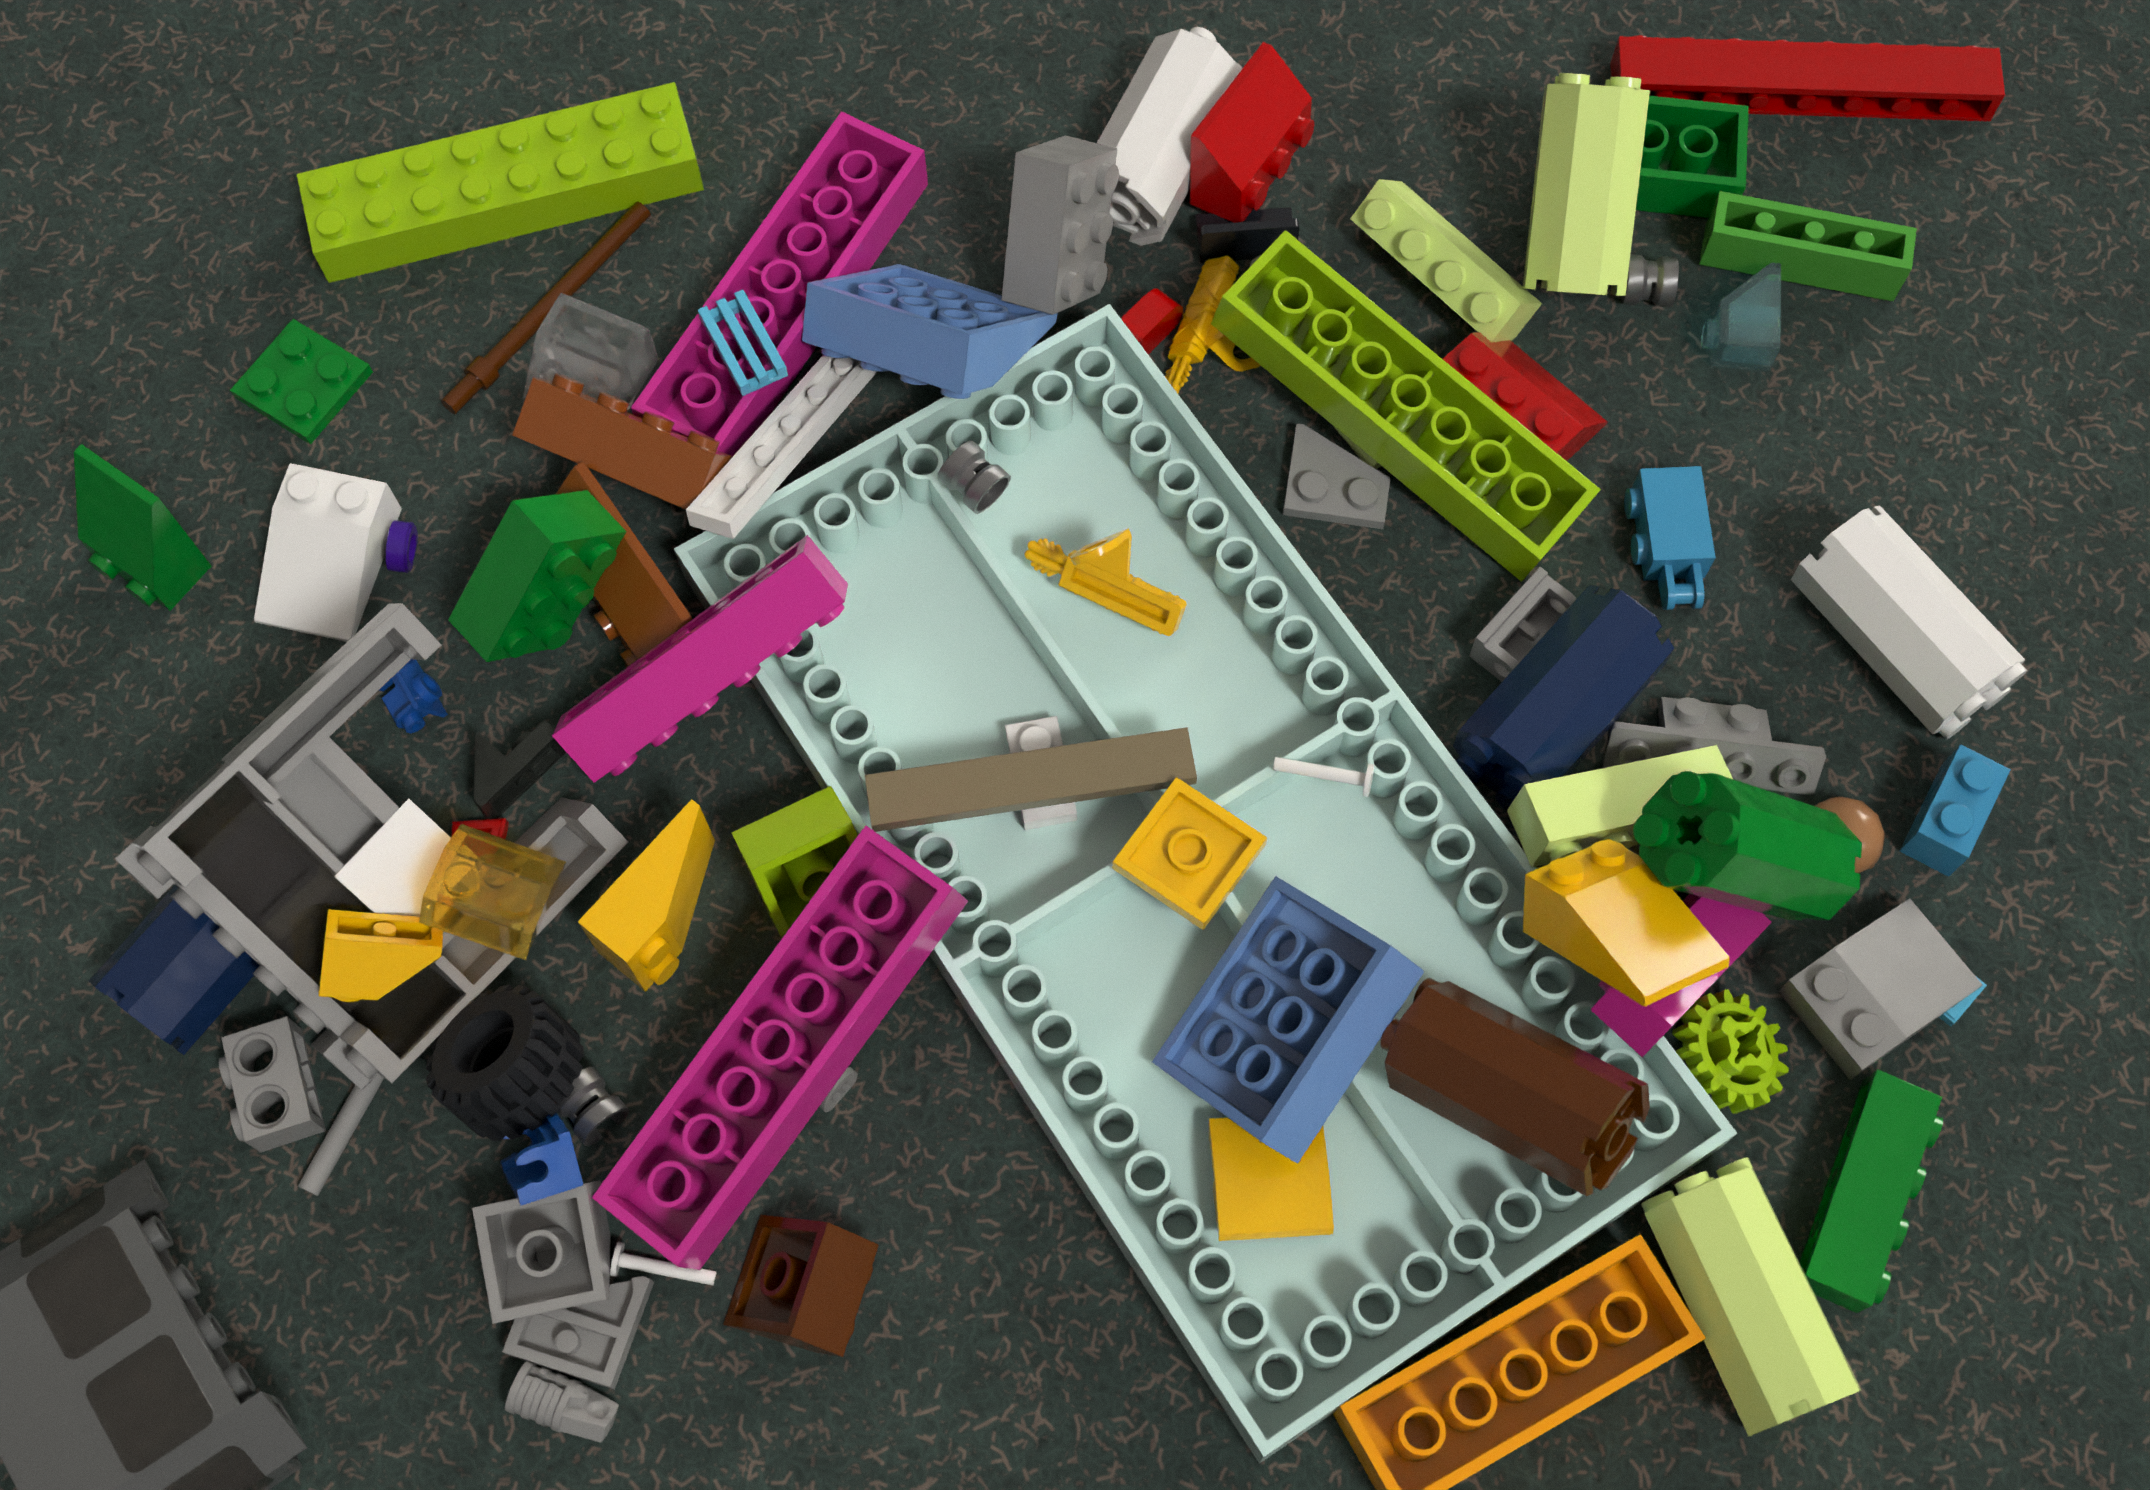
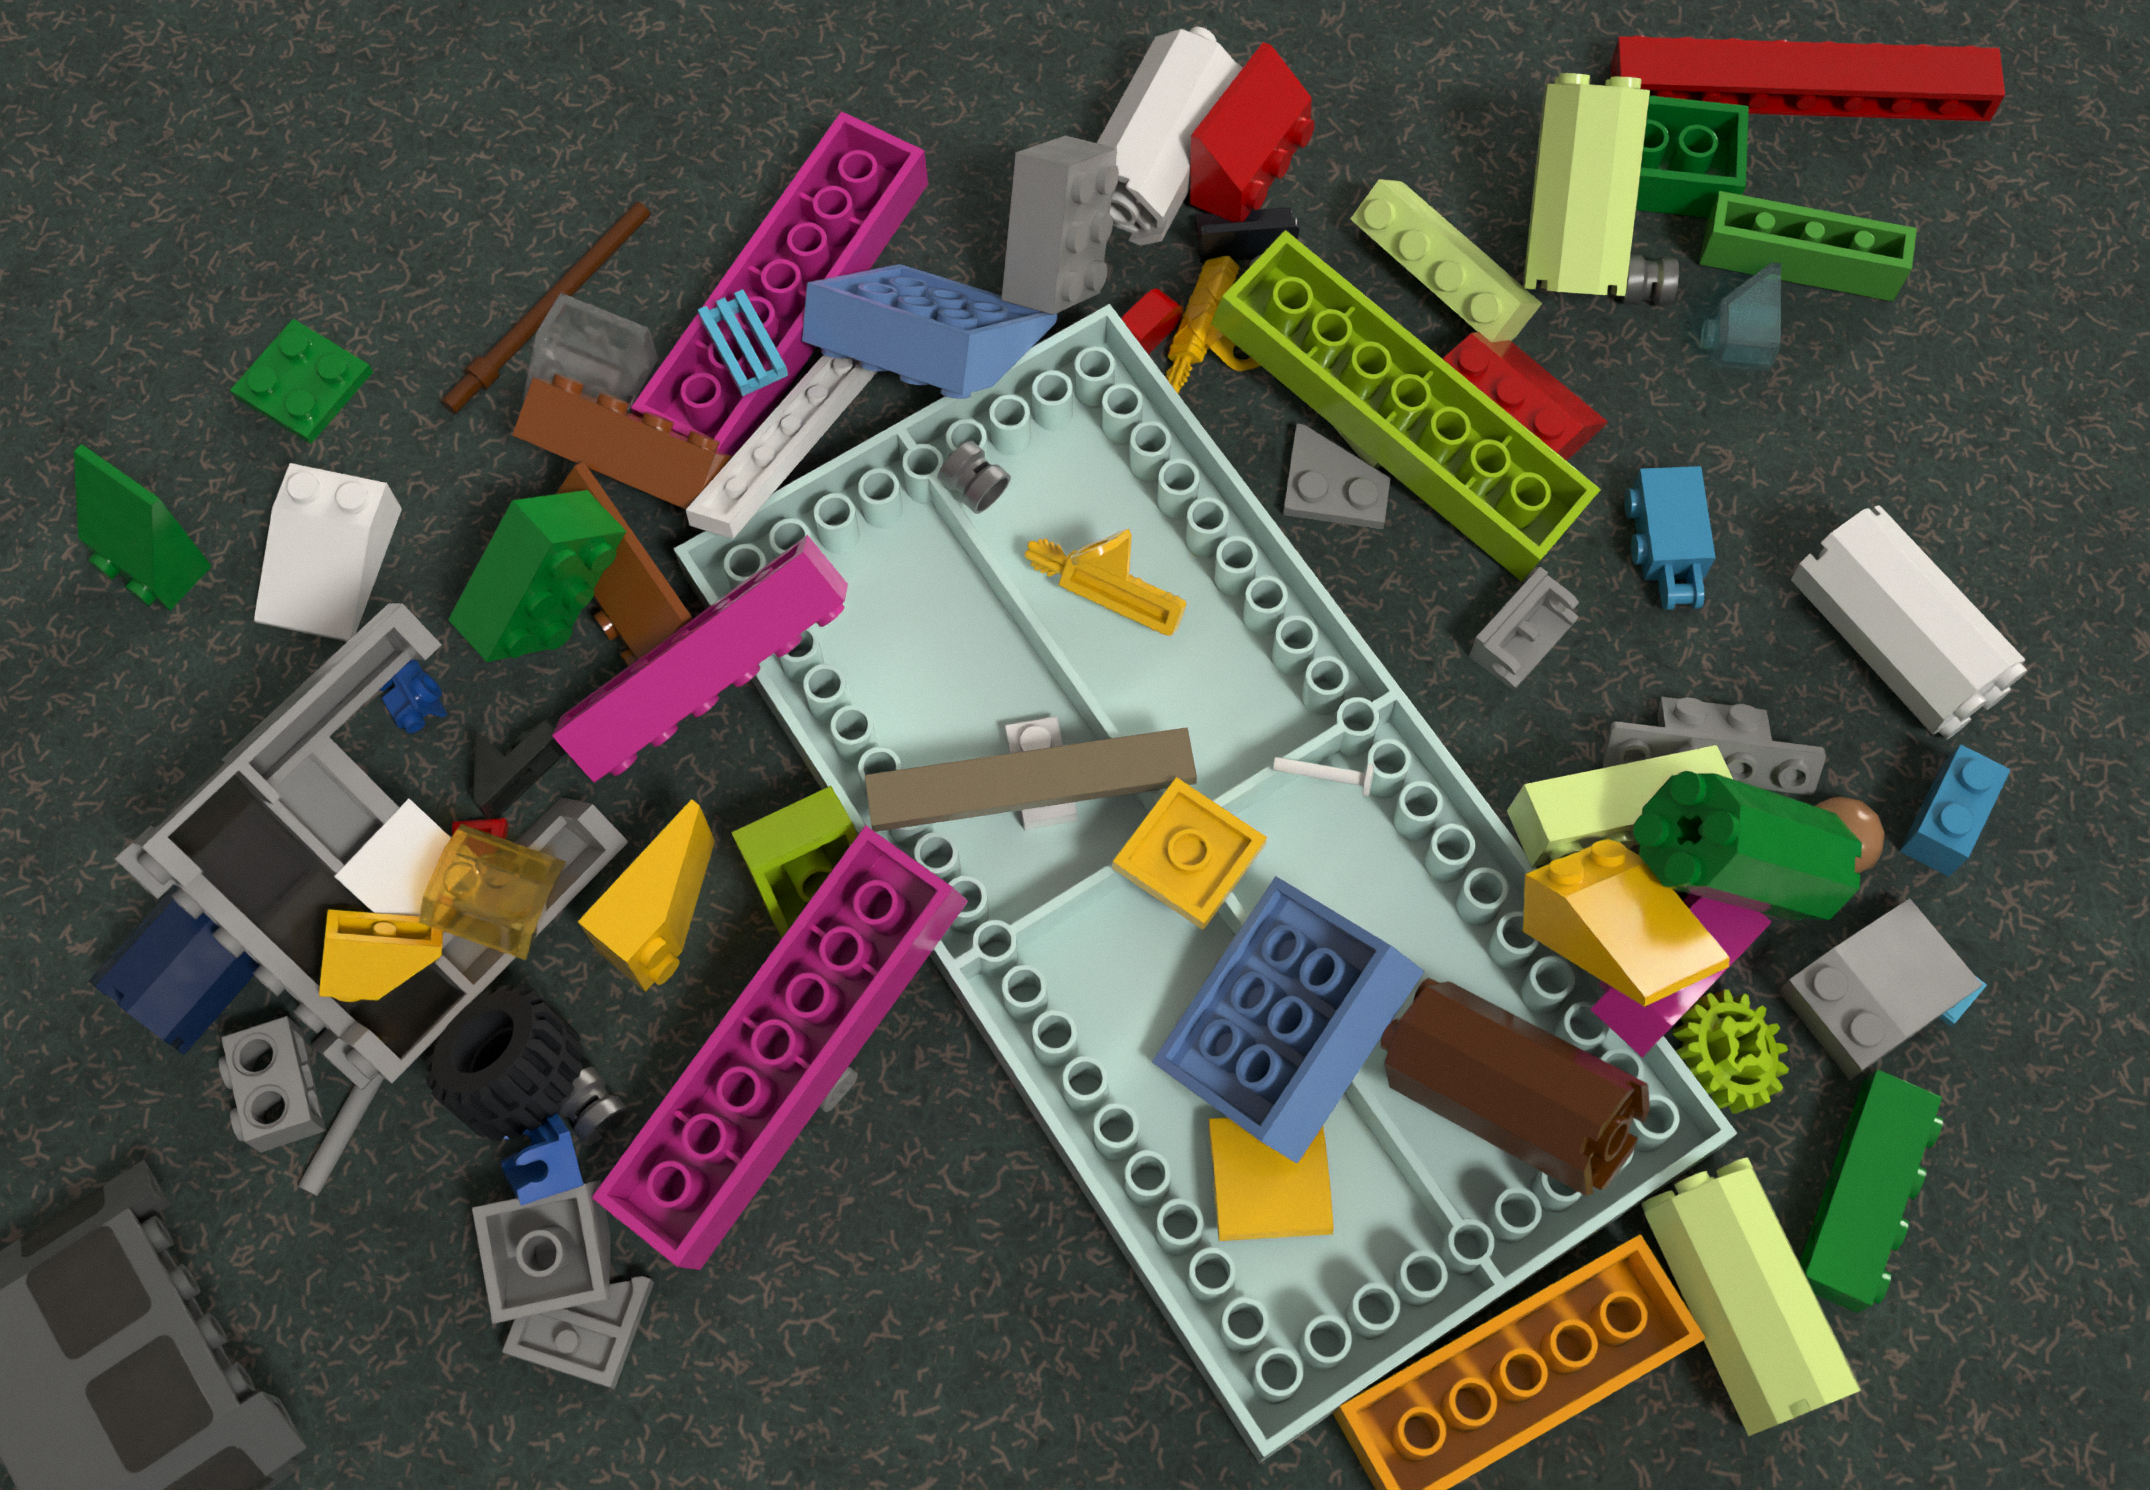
(401, 546): dark purple tile -> none
(498, 182): lime brick -> none
(560, 1403): light grey hinge -> none
(658, 1267): white pin -> none
(802, 1284): reddish brown slope -> none
(1563, 694): dark blue brick -> none

